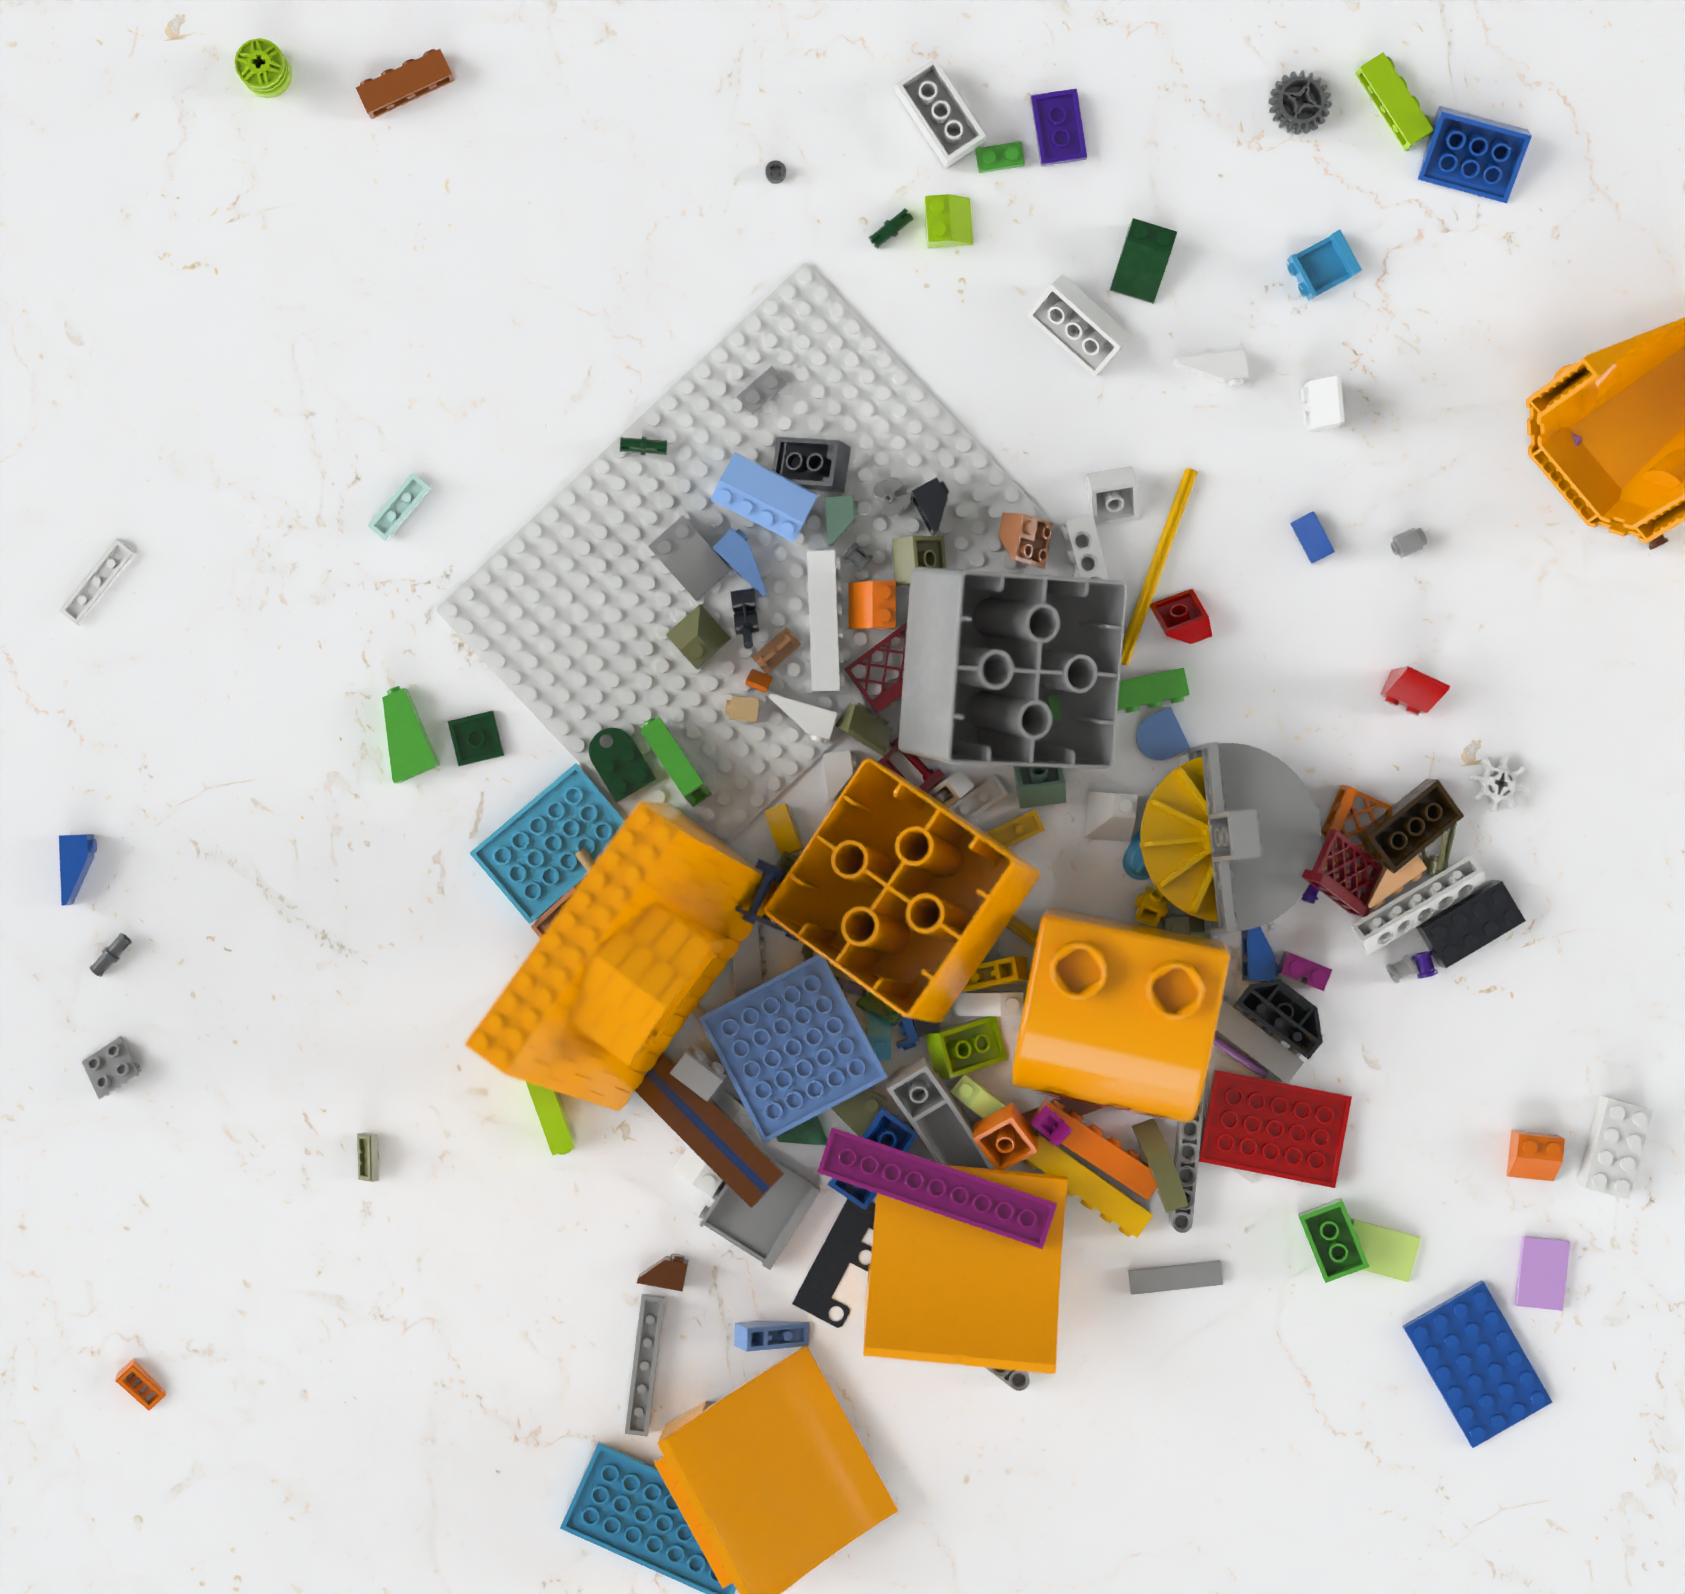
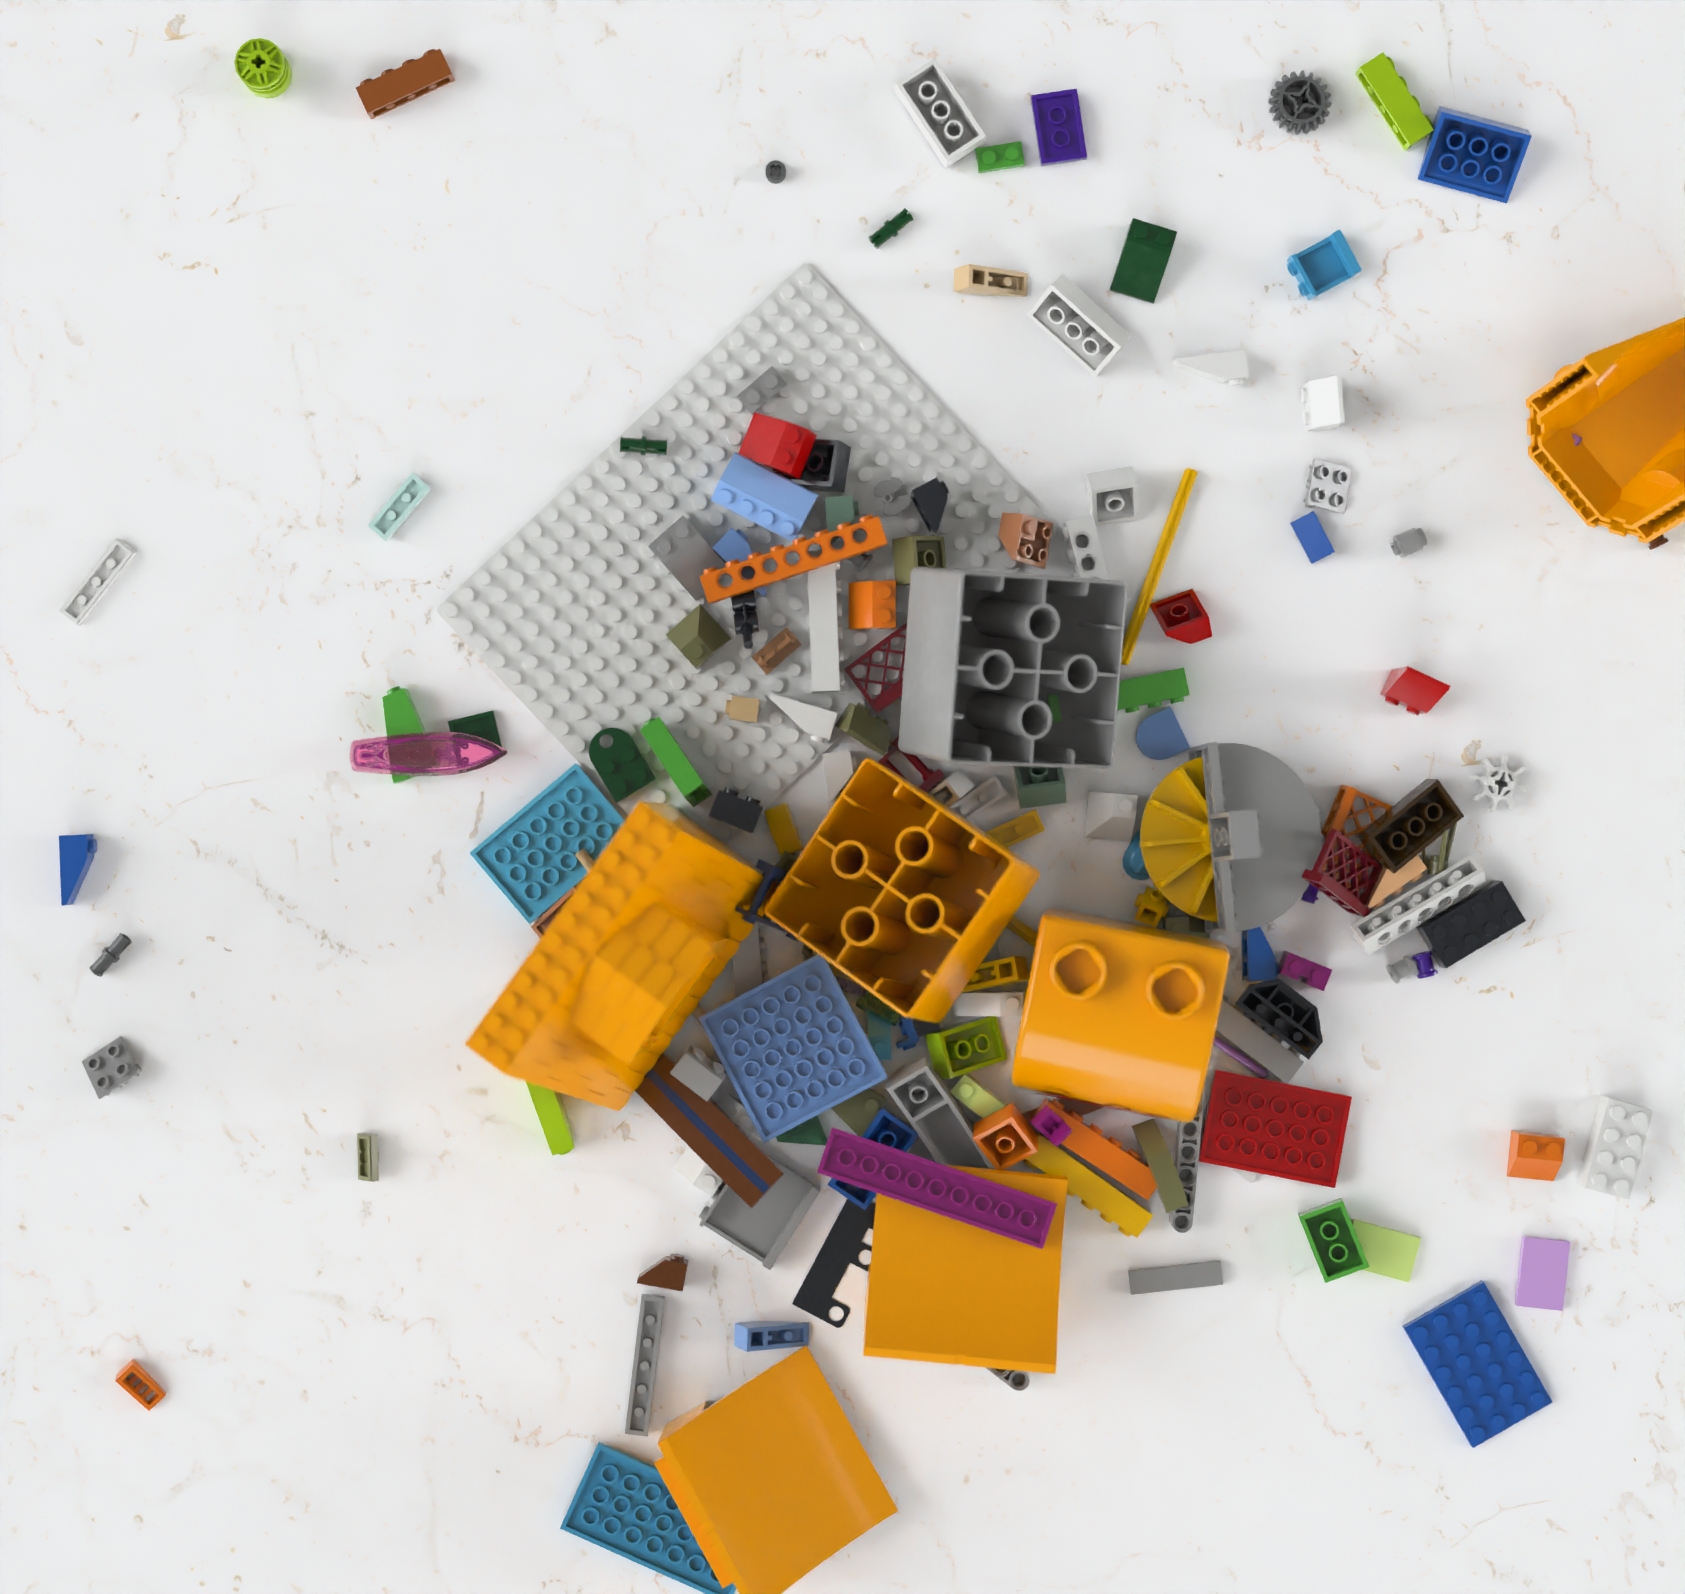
(423, 754): none -> clear pink piece
(735, 810): none -> black brick
(758, 680): orange slope -> none
(778, 444): none -> red slope
(875, 539): none -> orange brick
(948, 221): lime slope -> none
(989, 281): none -> tan slope
(1327, 486): none -> hinge

